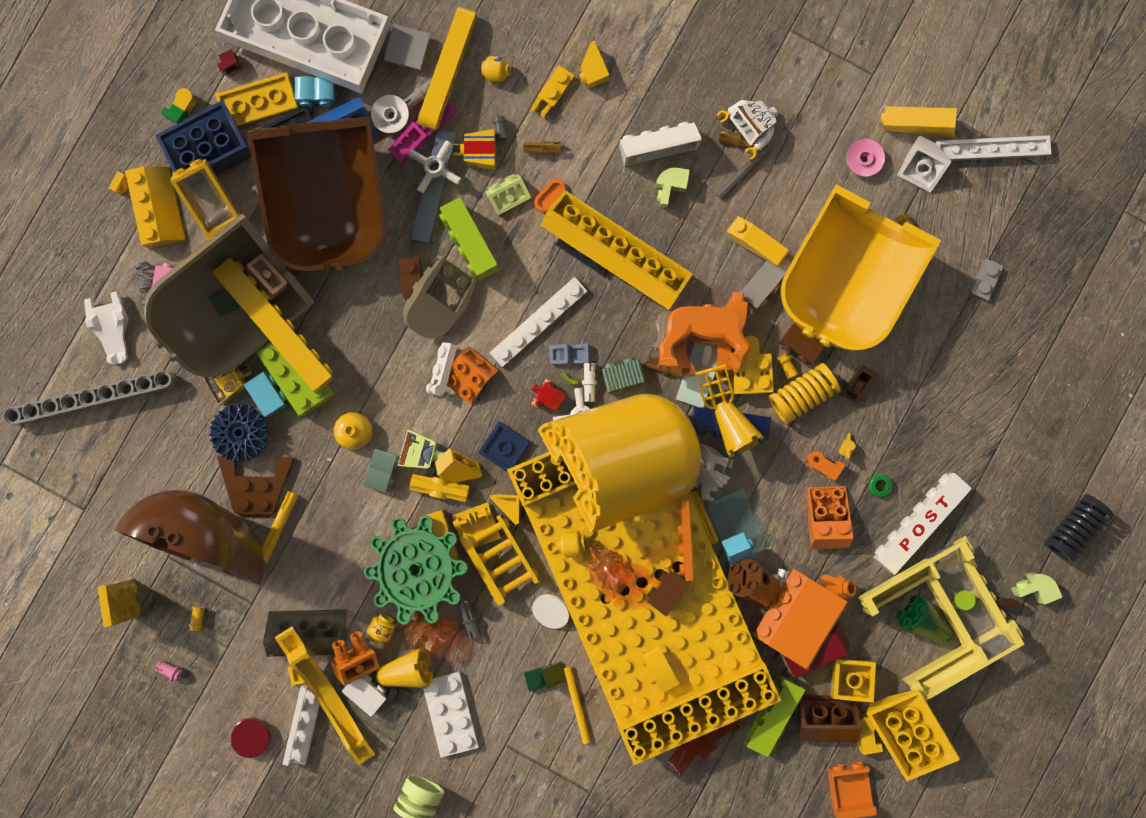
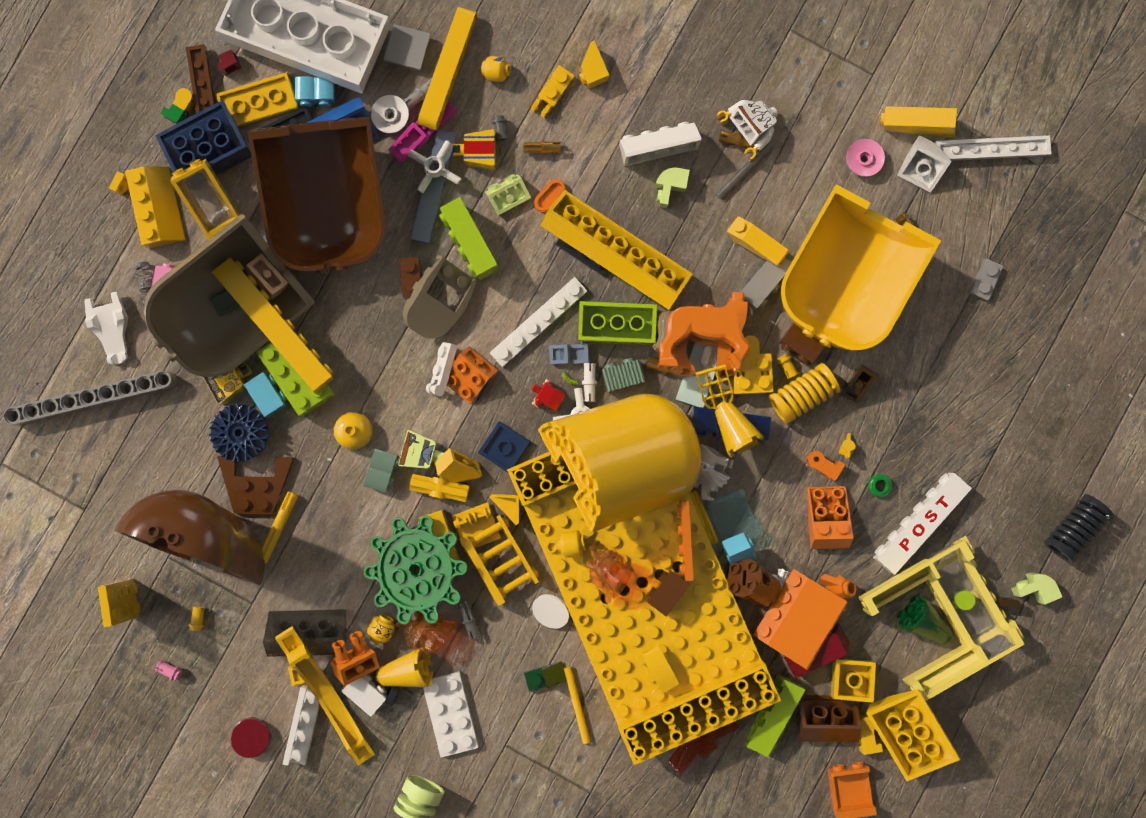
(200, 77): none -> reddish brown plate
(617, 323): none -> lime brick

